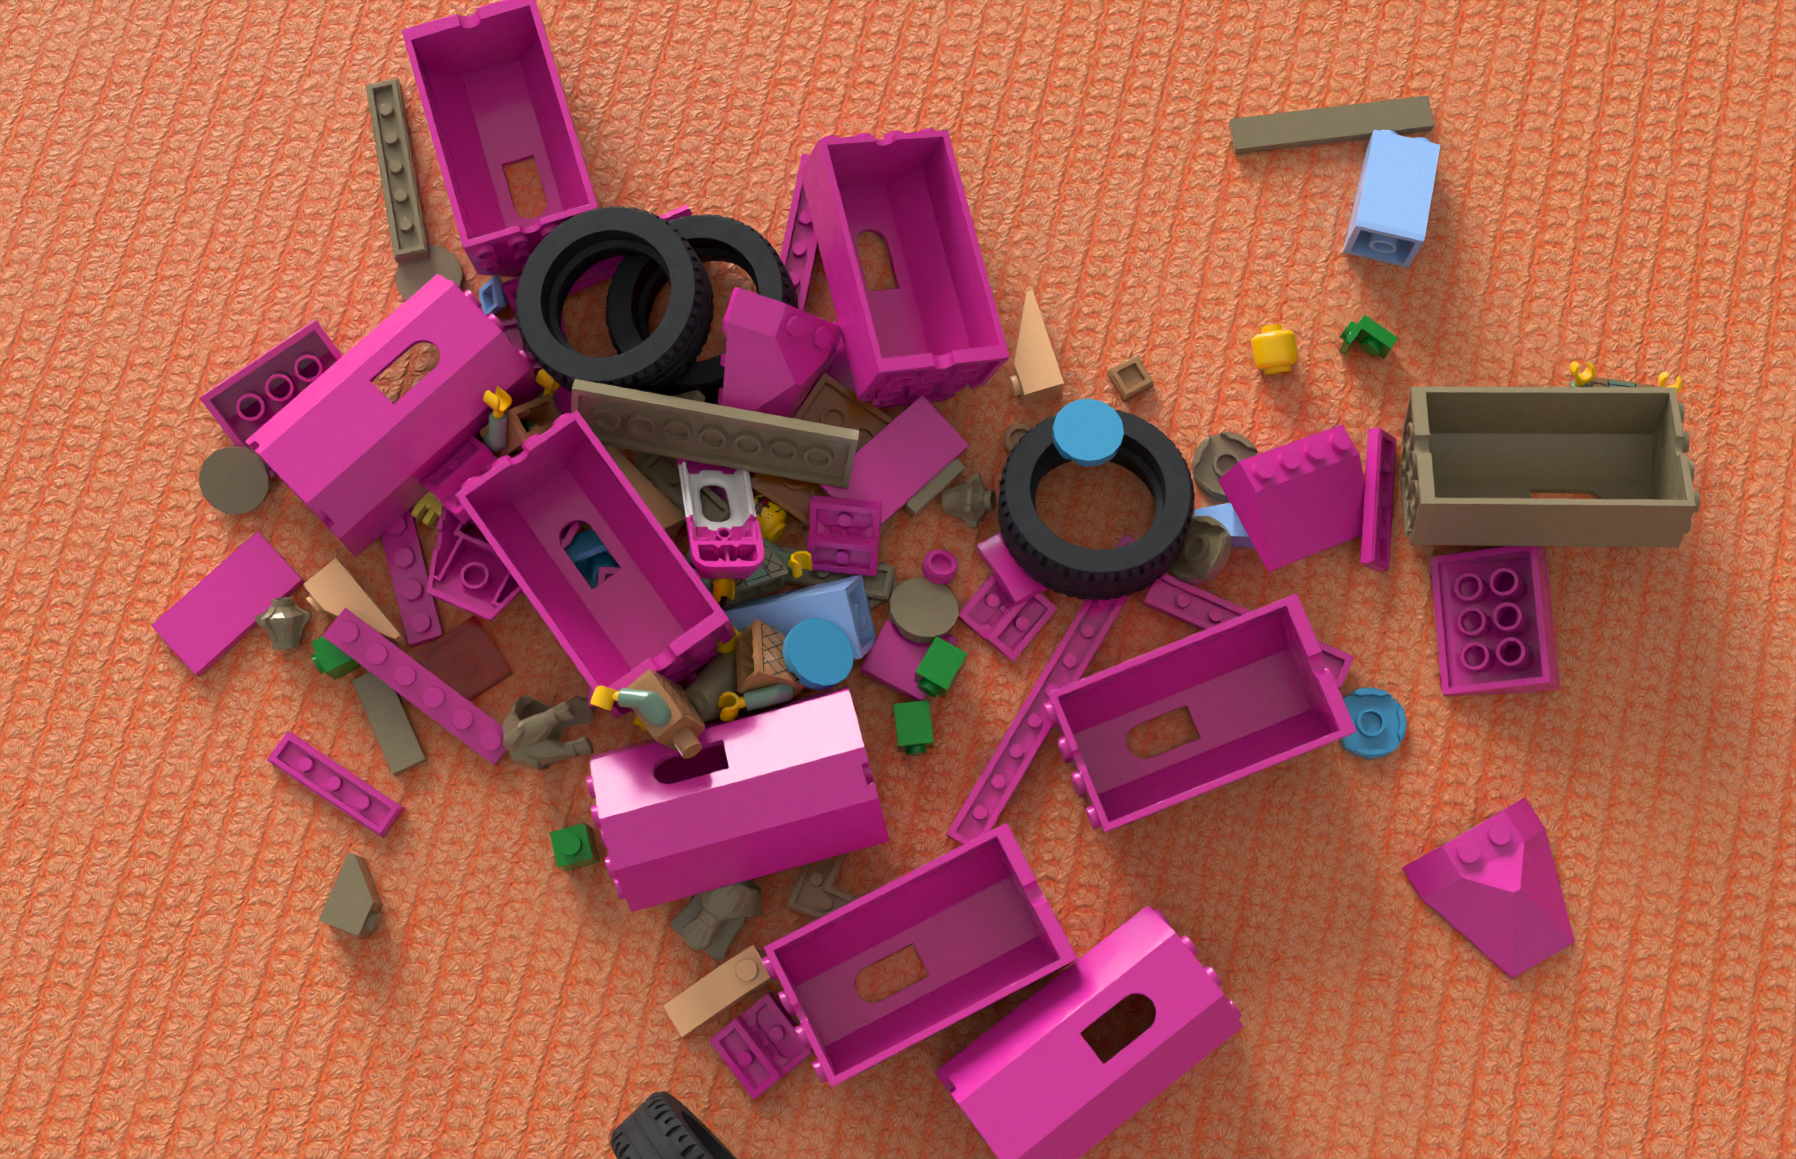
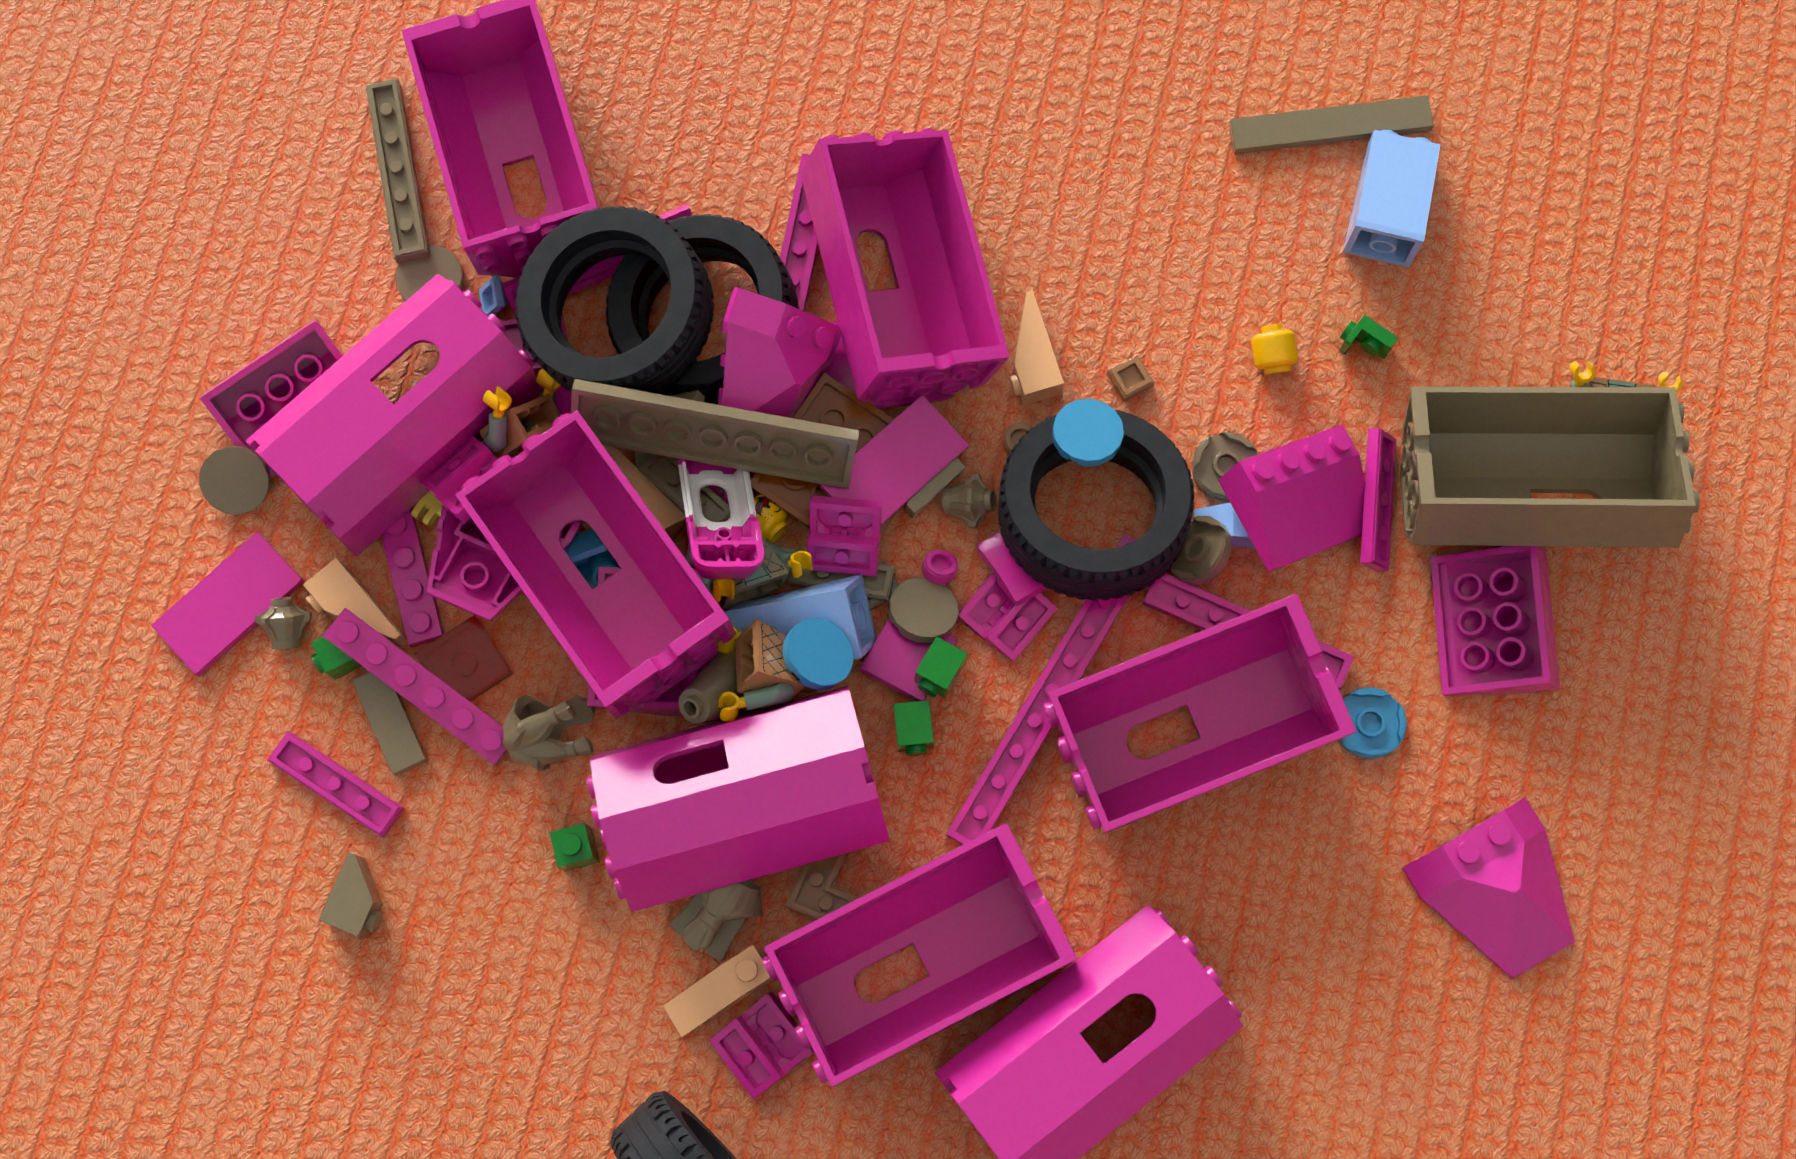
(660, 709): torso -> none

